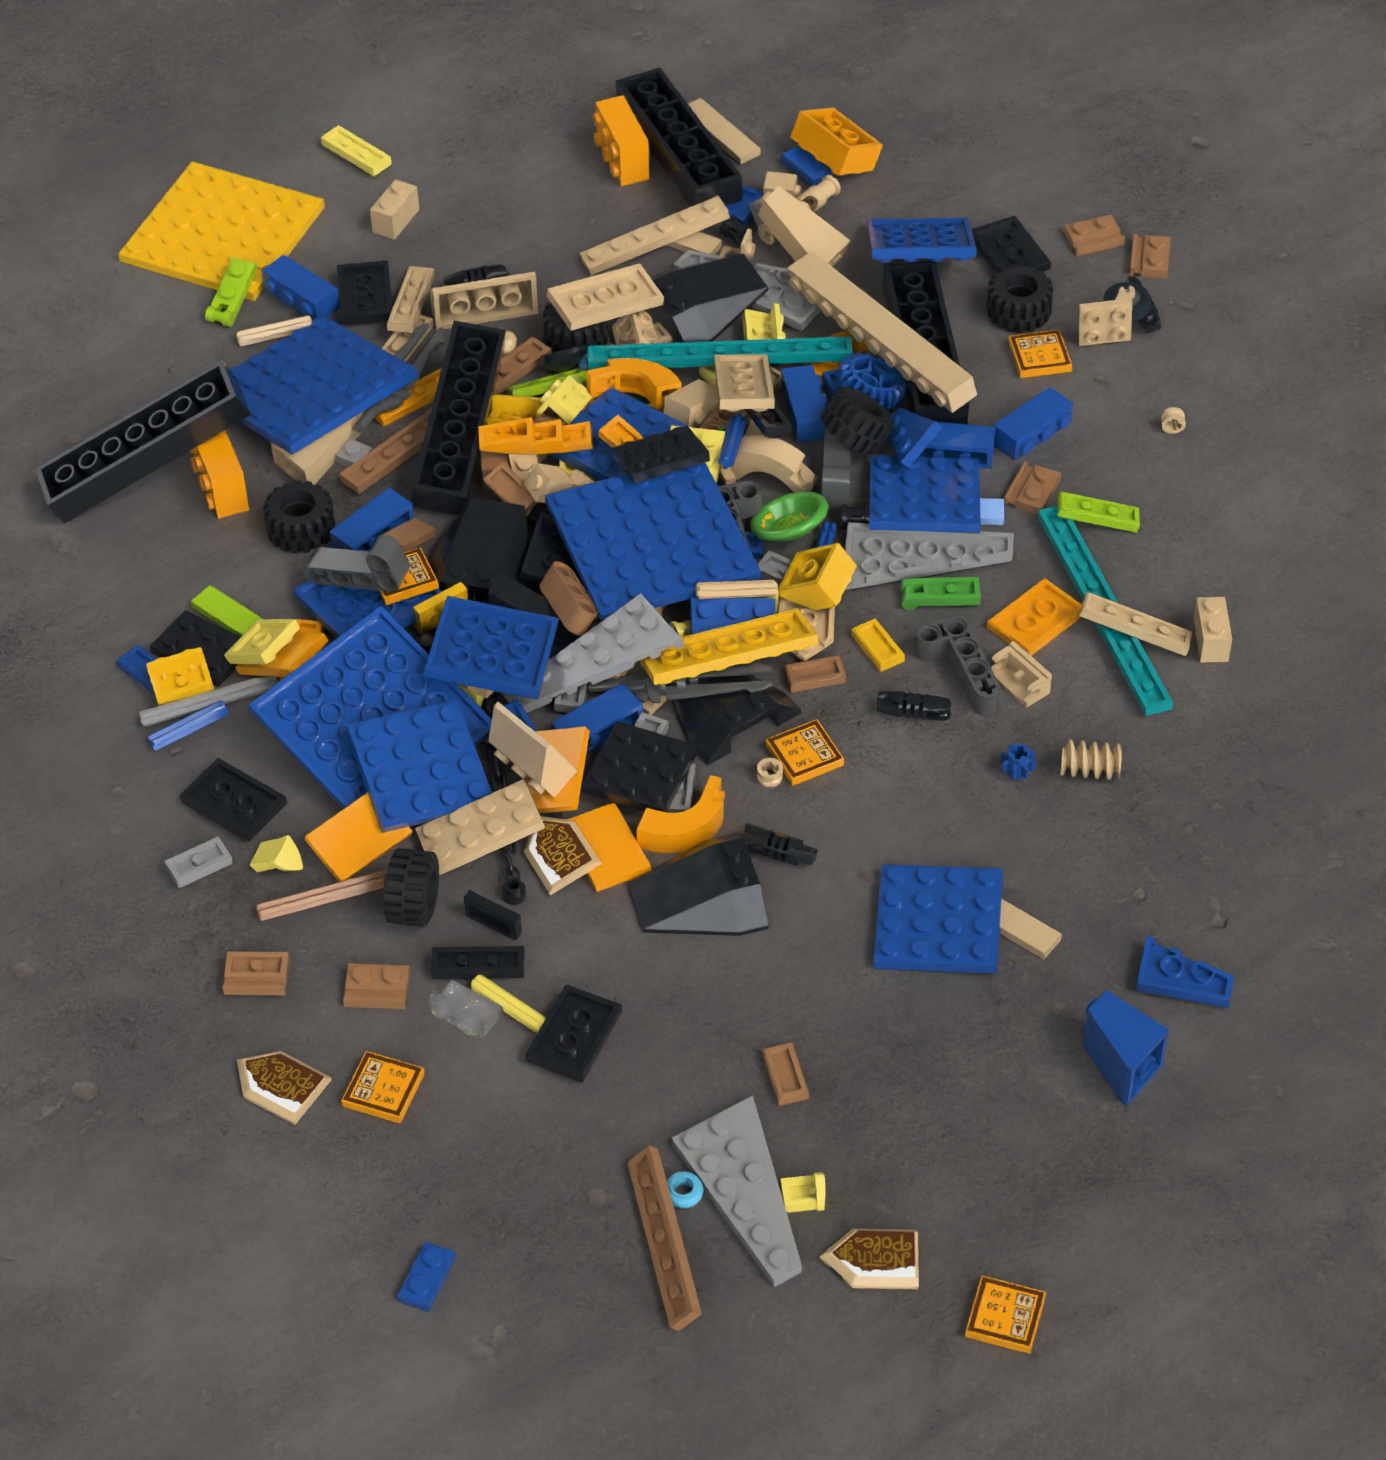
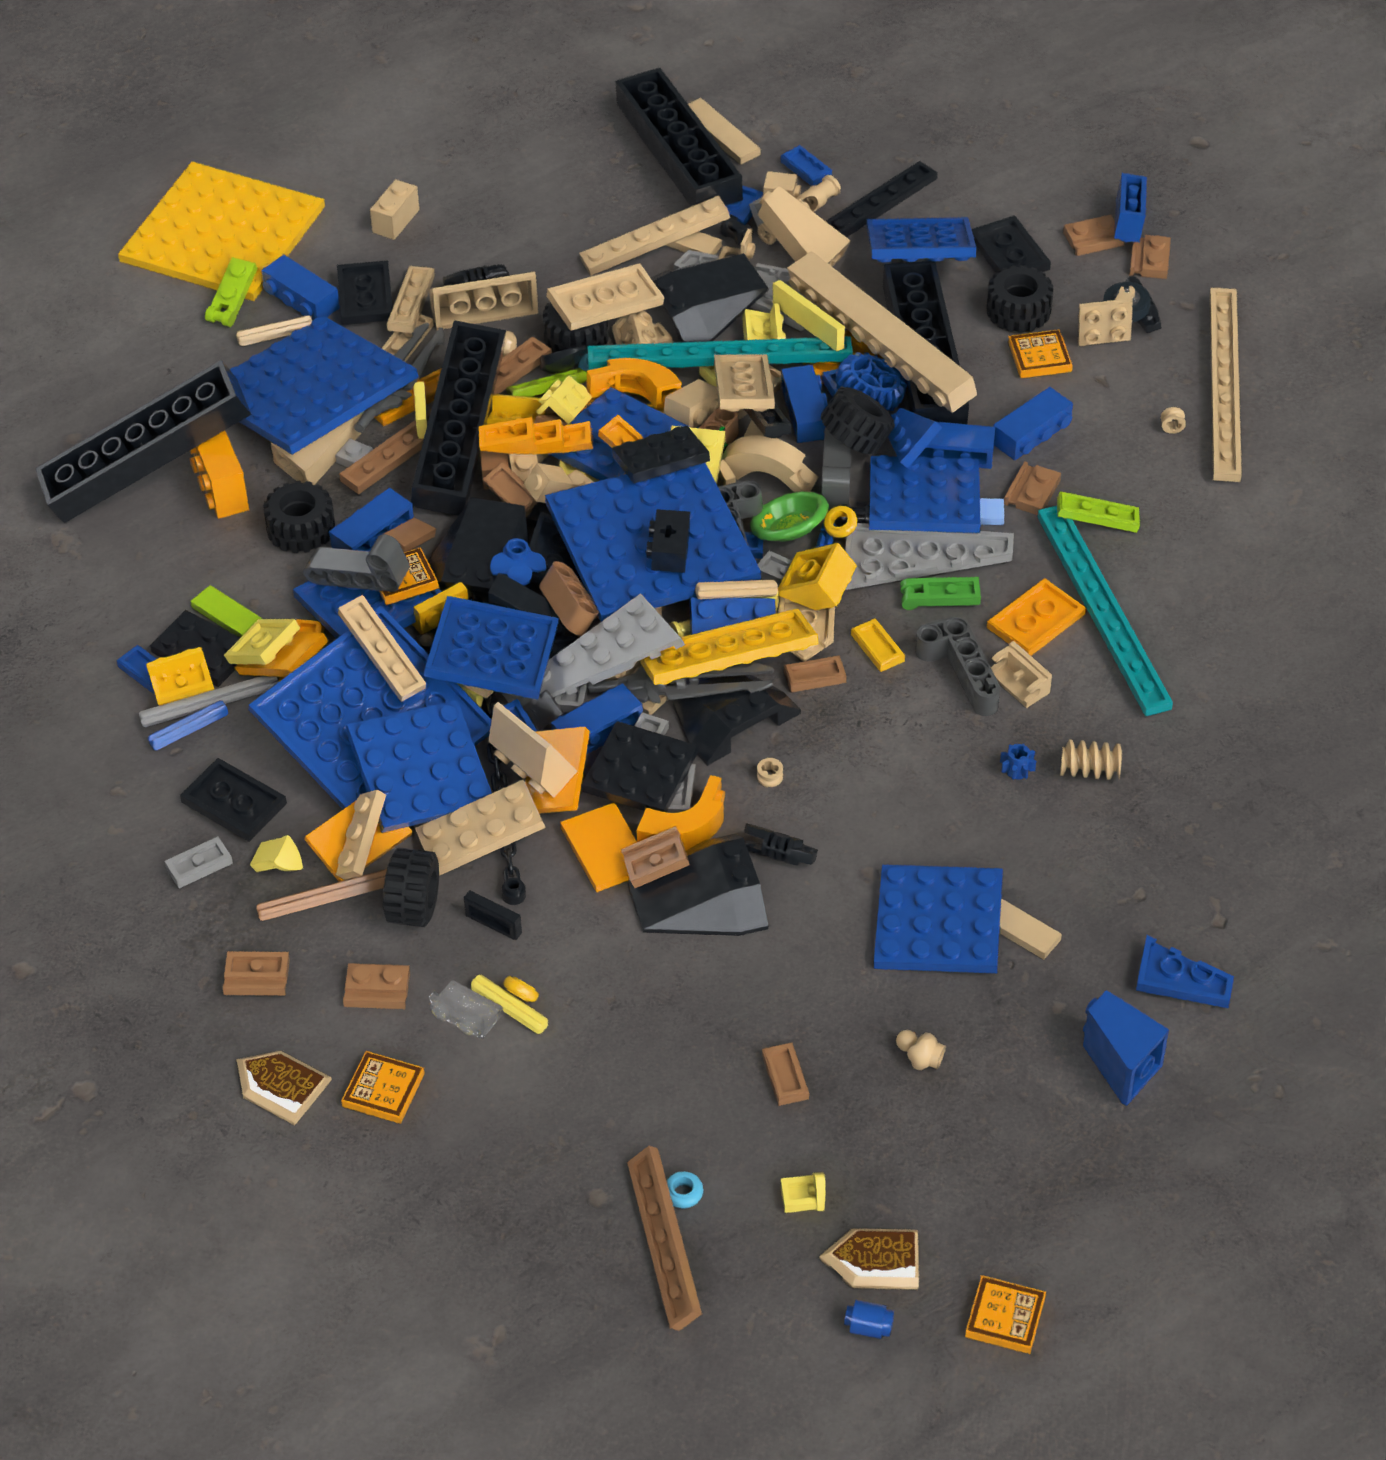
(356, 150): light yellow plate -> none
(360, 834): none -> tan plate
(382, 648): none -> tan plate
(420, 409): none -> light yellow tile
(426, 1276): blue plate -> none
(476, 960): black plate -> none
(517, 561): none -> blue plate
(520, 989): none -> yellow piece
(543, 710): none -> black plate
(560, 853): tile -> none
(573, 1033): black plate -> none
(621, 140): light orange brick -> none
(655, 857): none -> medium nougat plate
(670, 540): none -> black brick
(732, 441): blue axle -> none
(739, 1178): light grey wing -> none
(805, 752): light orange tile -> none
(809, 315): none -> light yellow tile
(836, 141): light orange brick -> none
(845, 530): none -> yellow piece
(869, 1319): none -> blue brick
(883, 198): none -> black tile
(913, 705): black hinge -> none
(921, 1051): none -> tan animal
(1130, 208): none -> blue brick
(1136, 623): tan tile -> none
(1212, 629): tan brick -> none
(1225, 385): none -> tan plate

